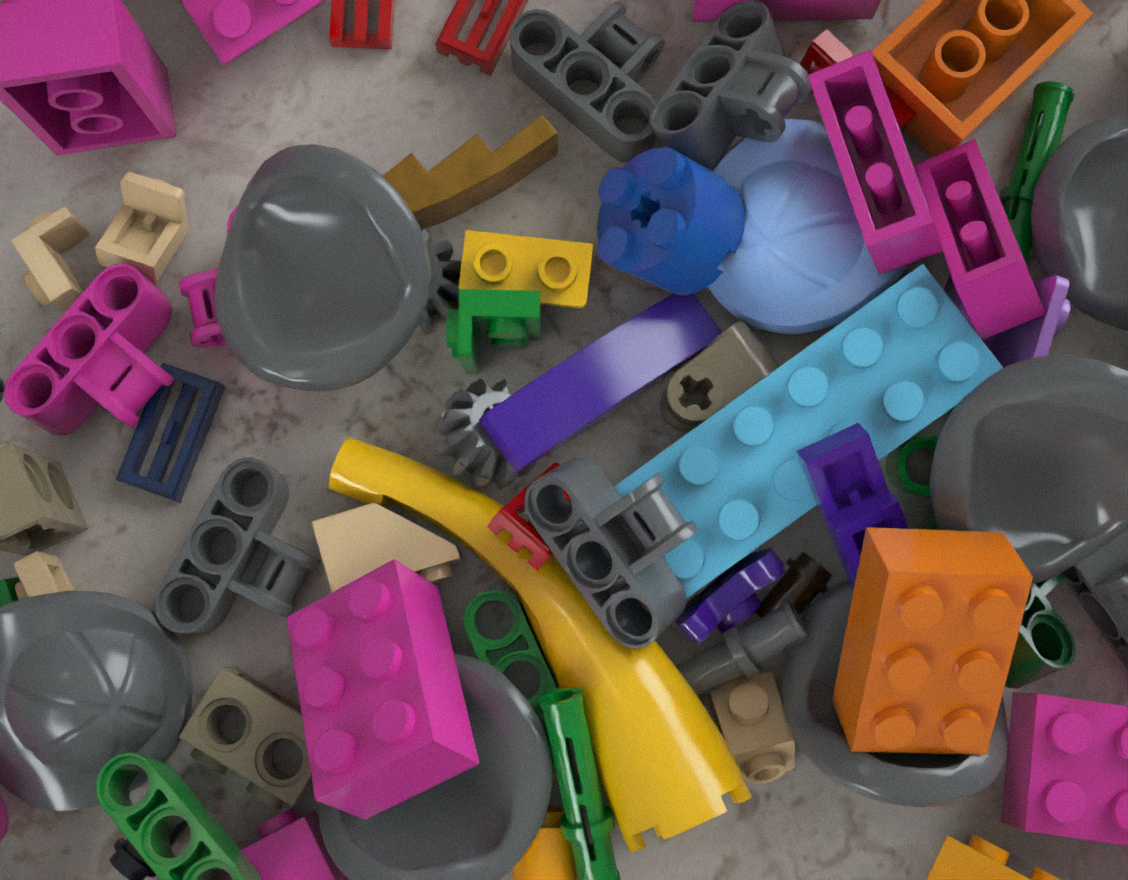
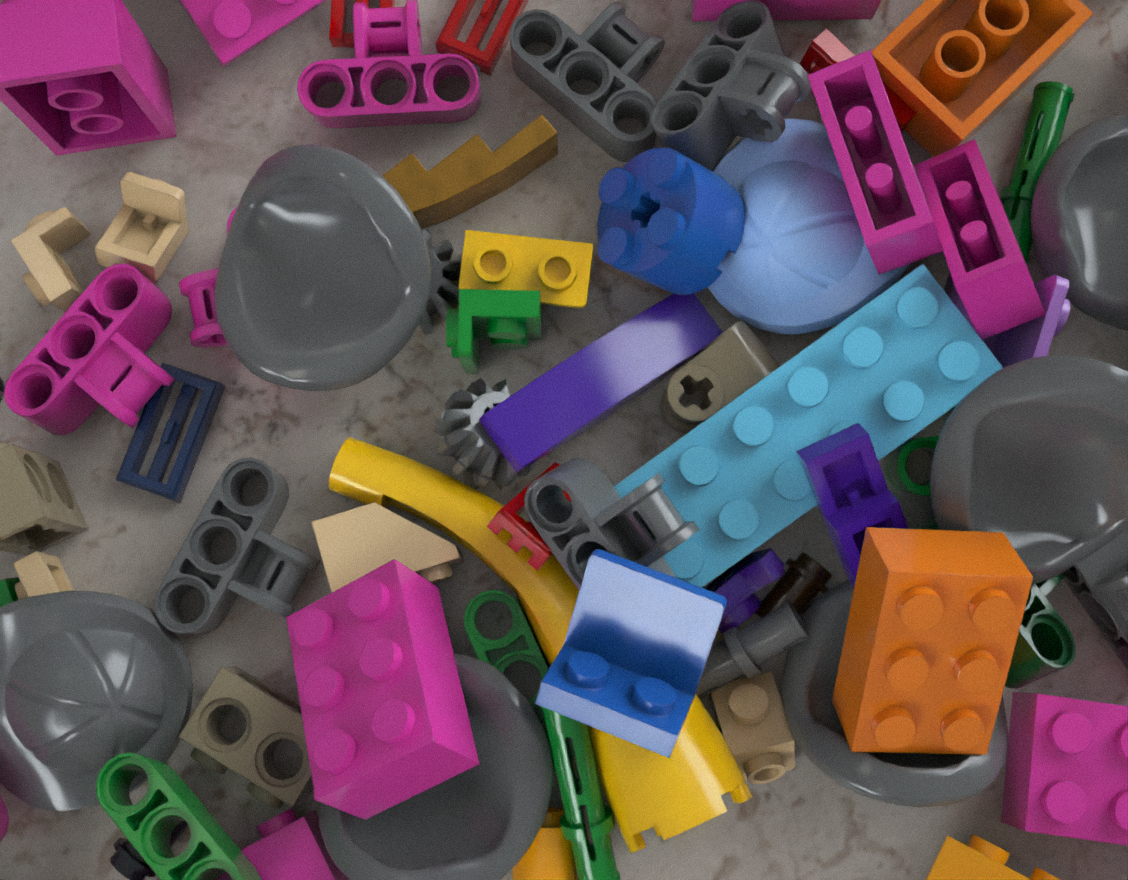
(386, 49): none -> dark pink piece
(633, 652): none -> blue bracket

